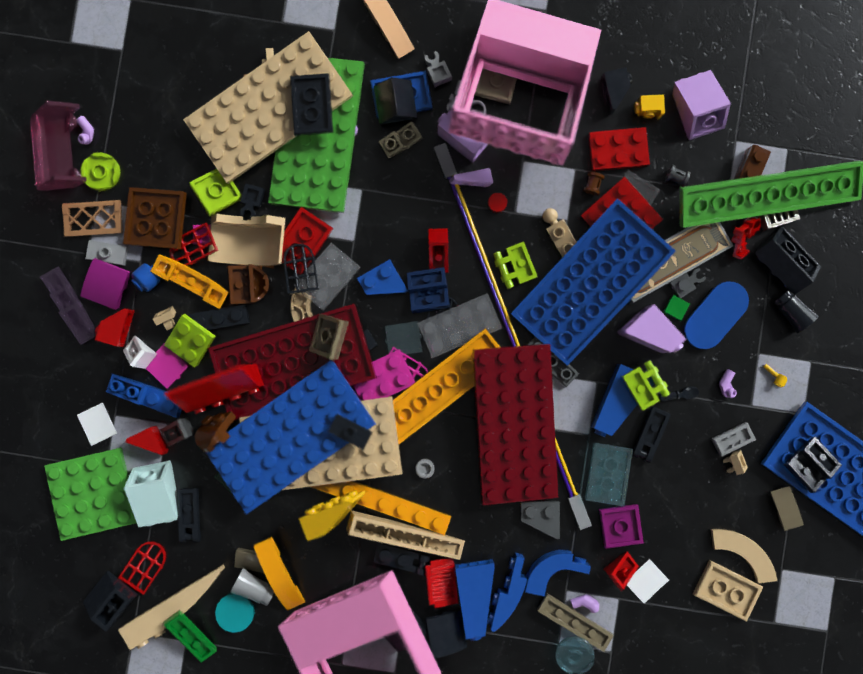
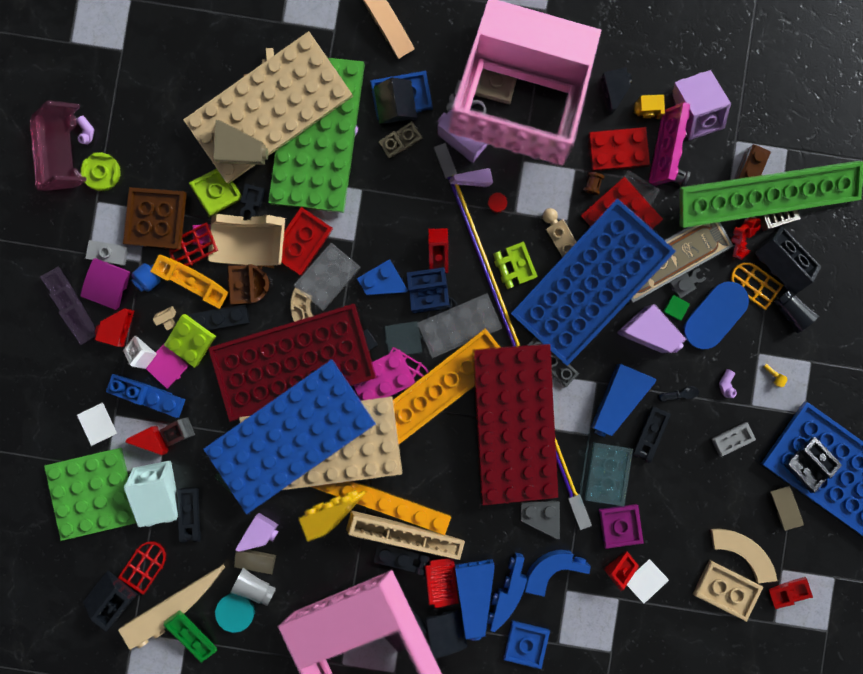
(69, 220): medium nougat window -> none
(213, 430): reddish brown slope -> none
(217, 388): red slope -> none
(237, 147): none -> dark tan slope
(258, 533): none -> lavender slope
(277, 574): light orange slope -> none
(306, 274): black window -> none
(311, 104): black tile -> none
(328, 336): dark tan slope -> none
(350, 431): black plate -> none
(424, 468): light grey tile -> none
(437, 71): light grey plate -> none
(526, 644): none -> blue tile
(575, 622): dark tan plate -> none
(575, 655): clear light blue tile -> none
(586, 601): lavender arm -> none
(640, 387): lime plate -> none
(669, 144): none -> dark pink plate
(738, 462): tan tile -> none
(757, 292): none -> light orange window
(790, 592): none -> red slope

